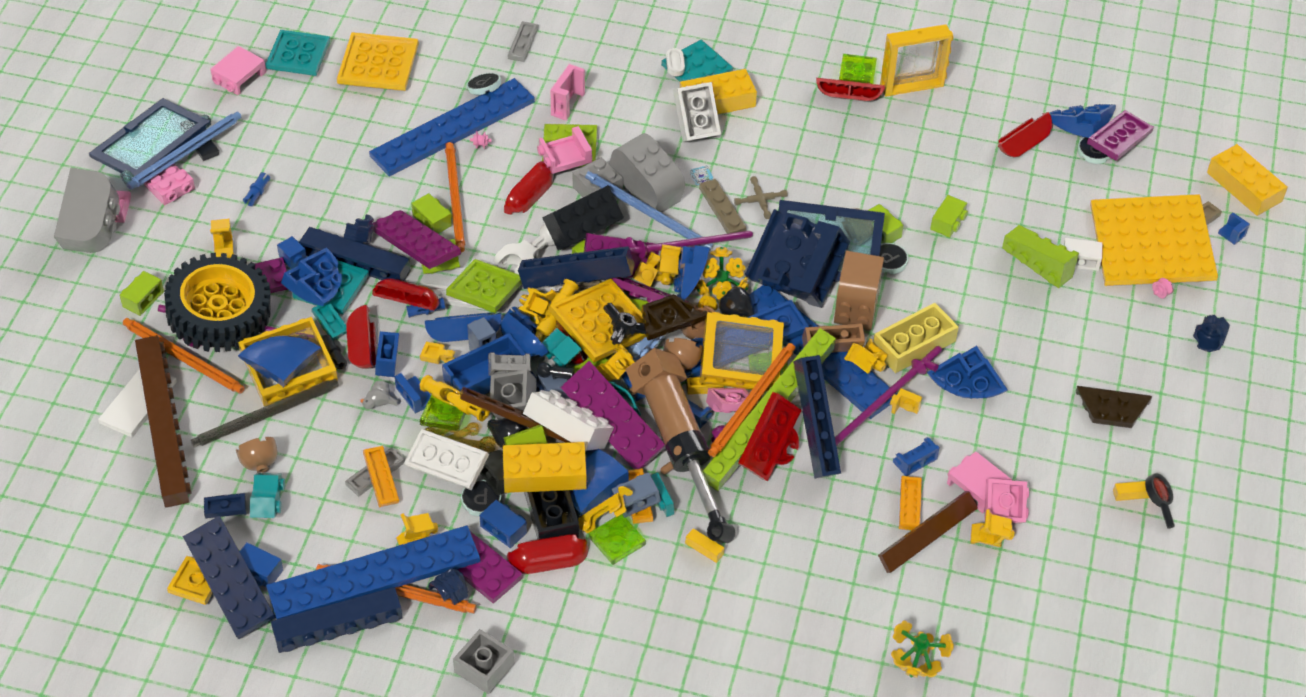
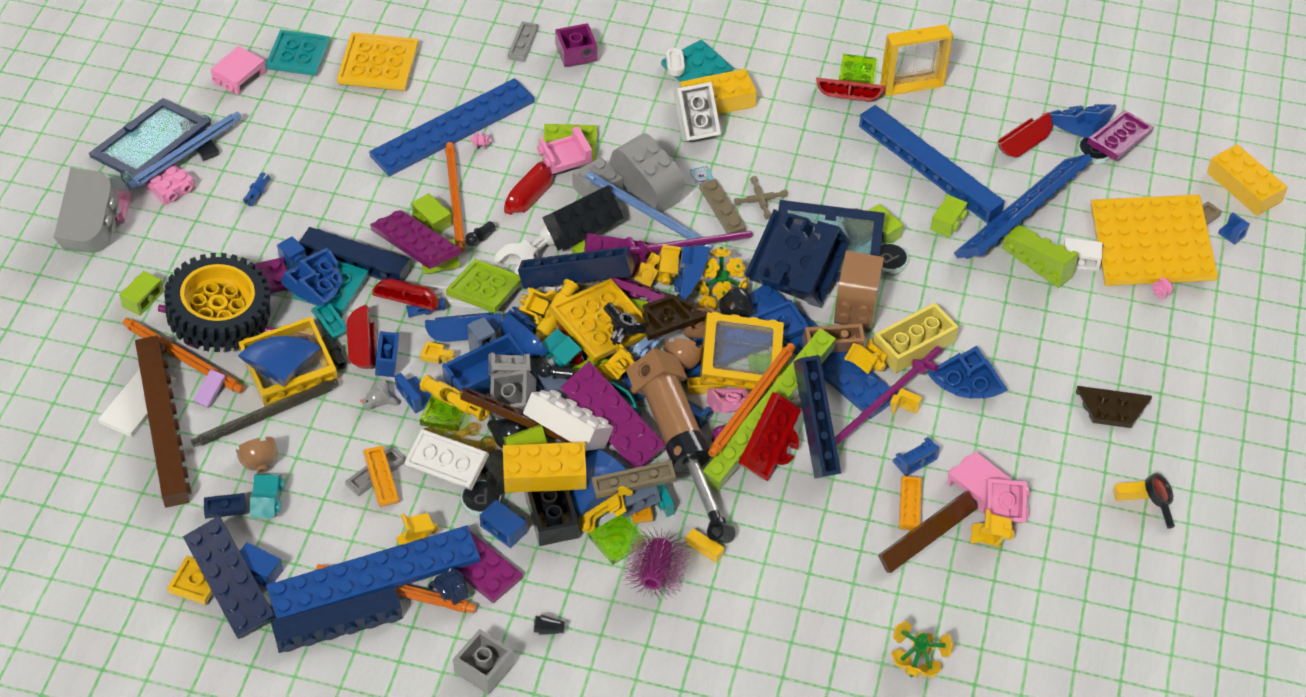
(209, 388): none -> lavender piece
(222, 237): yellow piece -> none
(361, 230): dark blue hair -> none
(479, 234): none -> black pin
(483, 83): tile -> none
(547, 625): none -> black cone
(548, 554): red brick -> none
(569, 83): bright pink panel -> none
(576, 44): none -> magenta brick
(634, 478): none -> dark tan plate
(656, 563): none -> magenta piece
(931, 163): none -> blue brick
(1023, 207): none -> blue plate
(1211, 333): dark blue hair -> none

